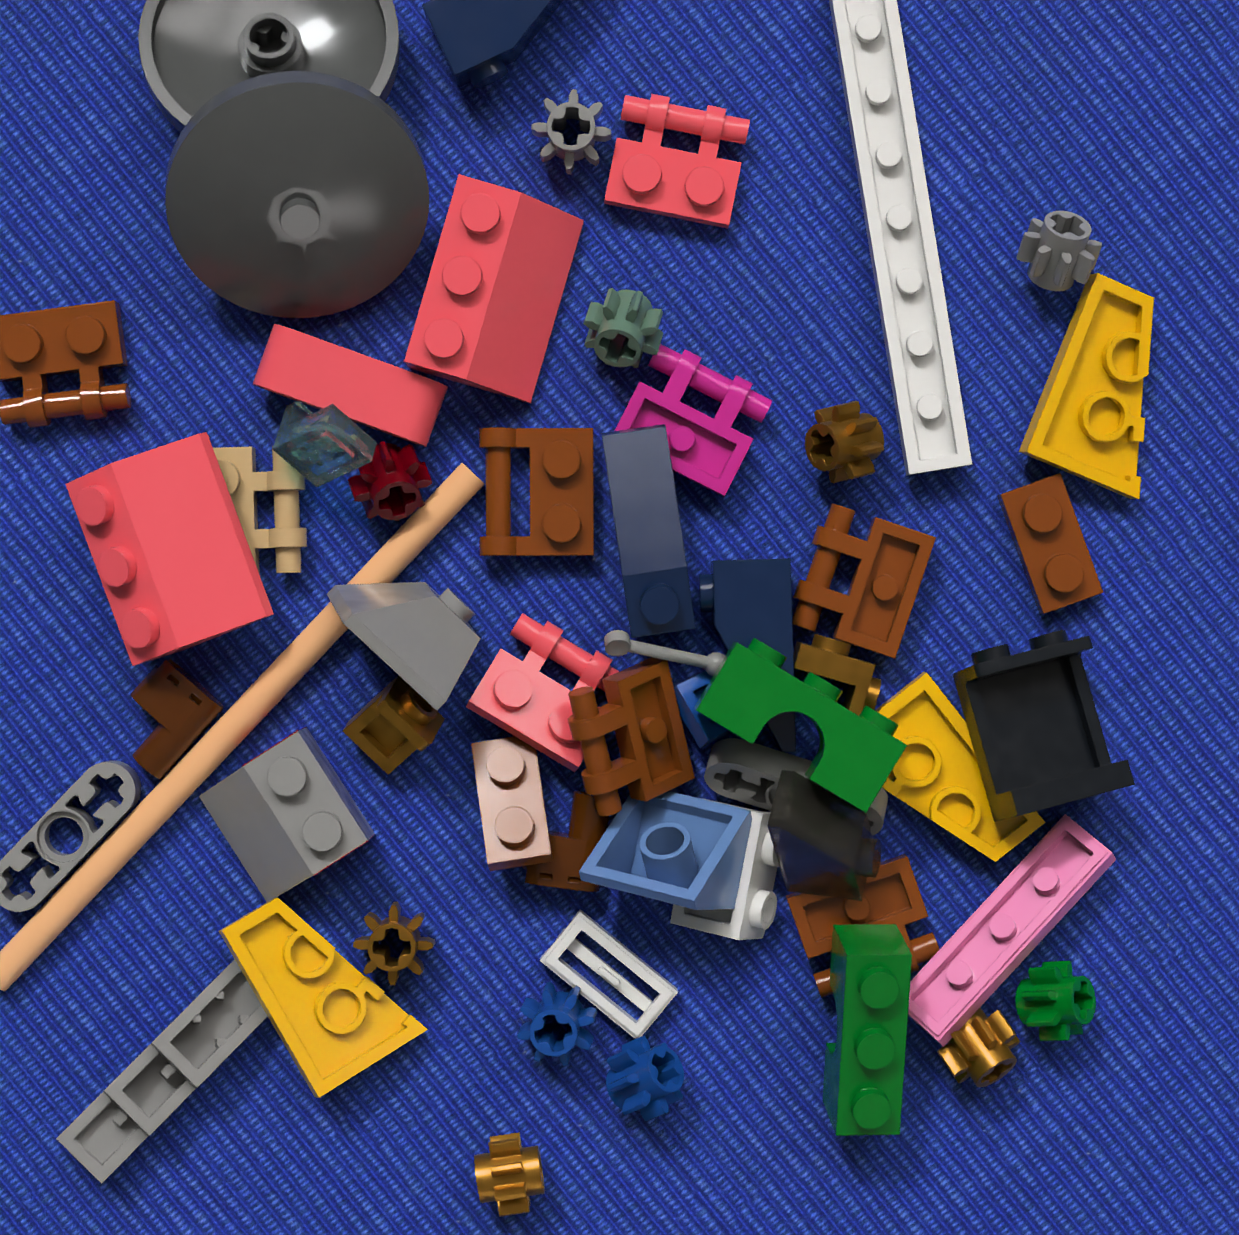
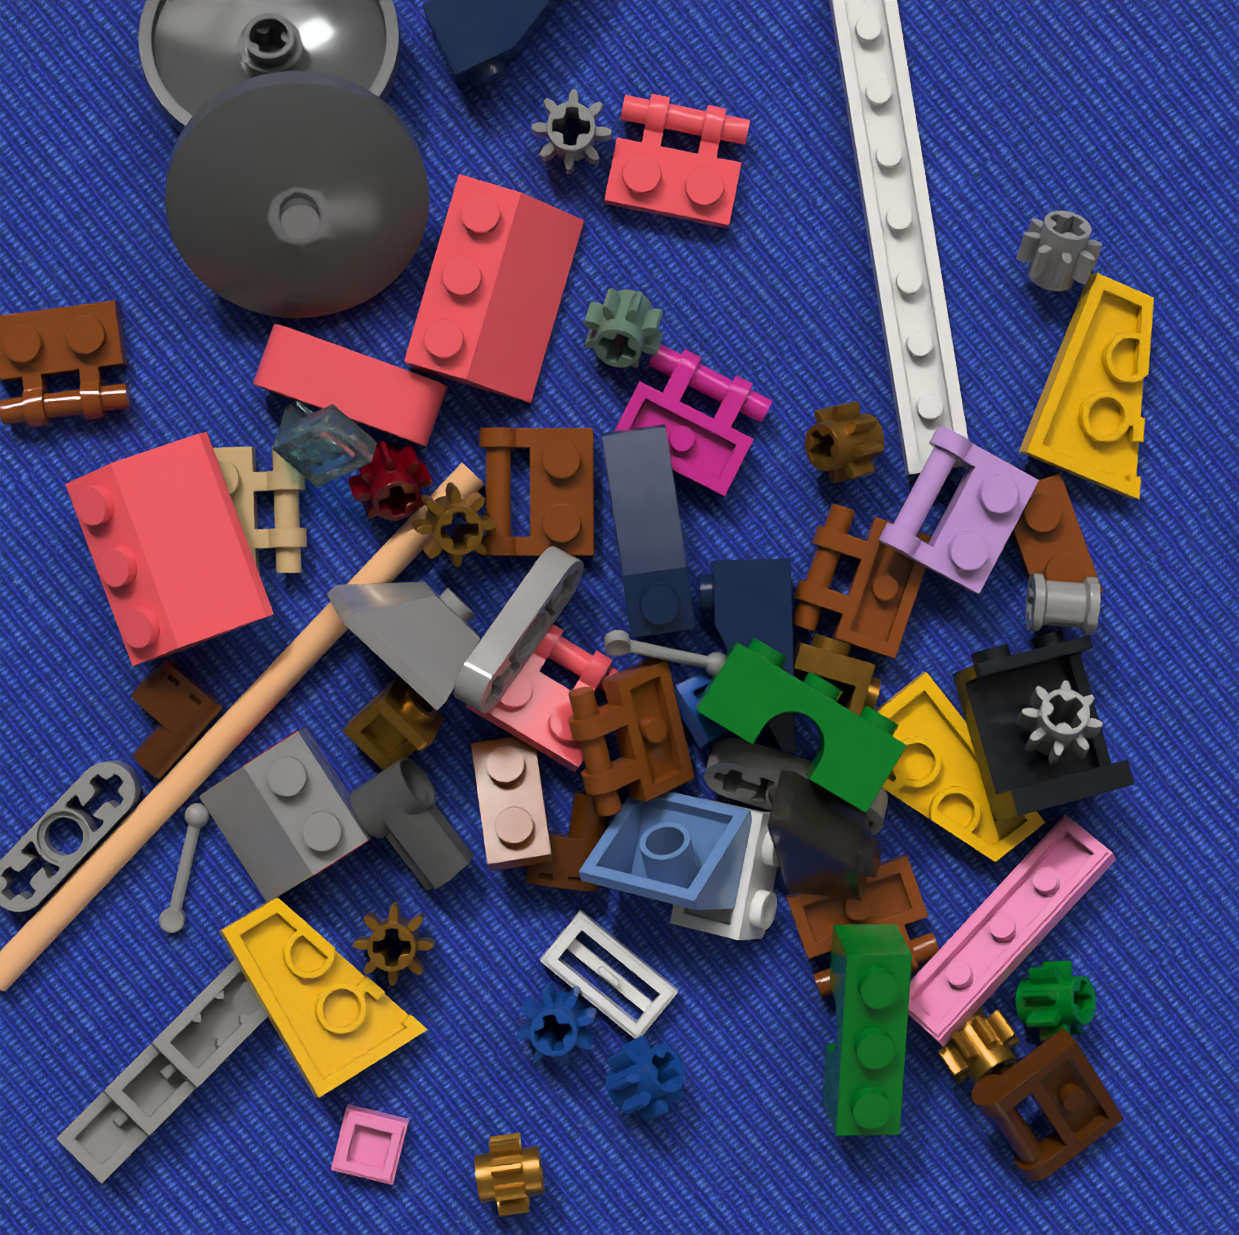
(174, 917): none -> light grey hinge
(370, 1144): none -> bright pink tile
(403, 809): none -> dark grey piece
(467, 535): none -> pearl gold gear
(518, 629): none -> light grey beam
(976, 518): none -> lavender plate
(1062, 604): none -> light grey bush
(1063, 738): none -> light grey gear
(1065, 1093): none -> reddish brown plate

